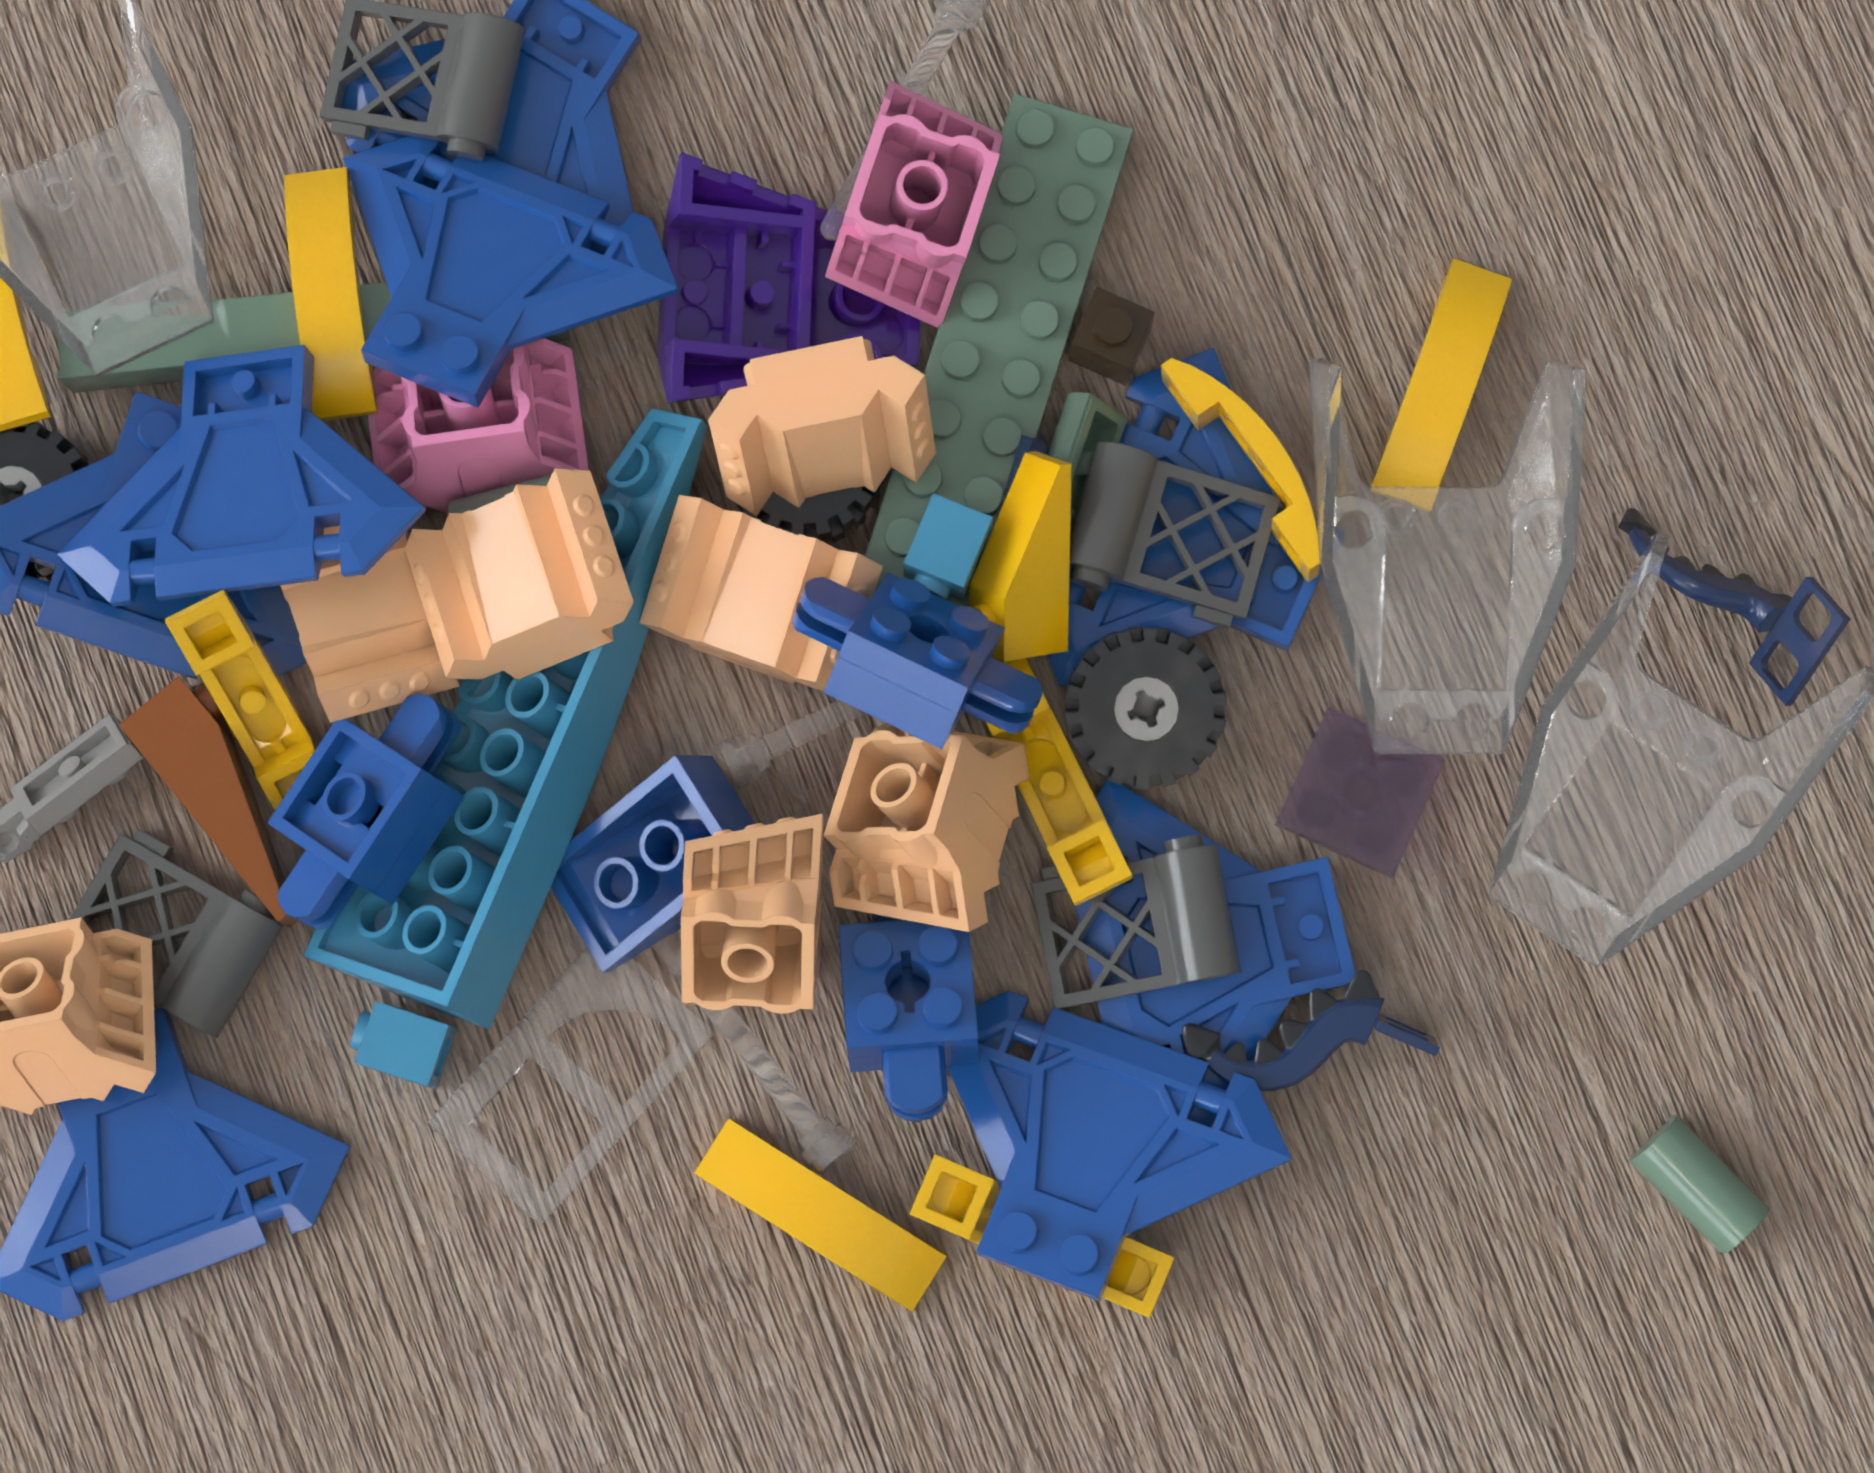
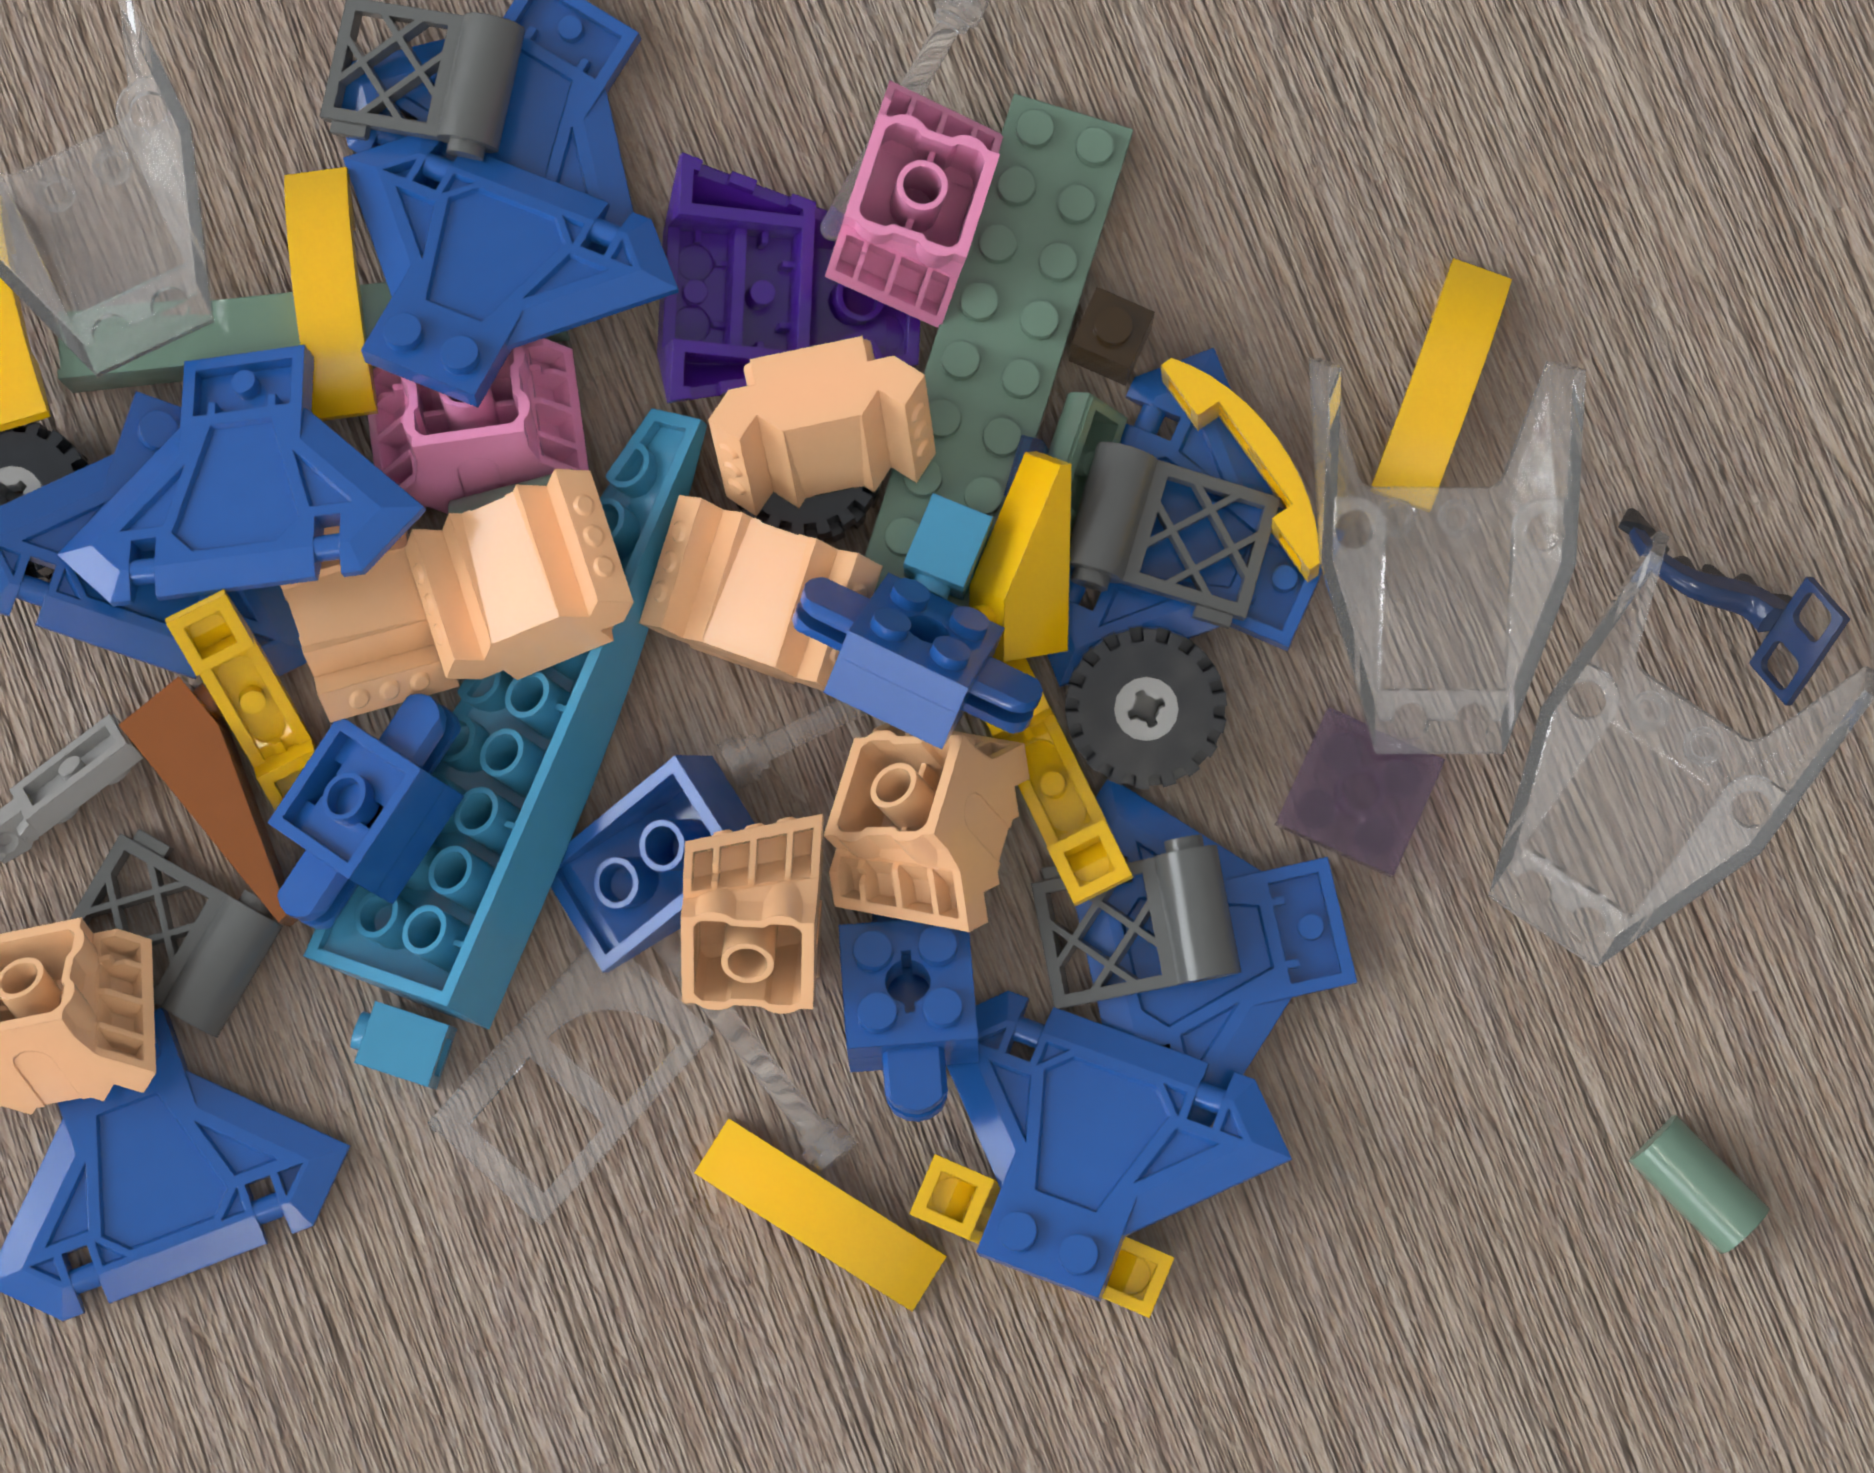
(1308, 1043): dark blue piece -> none

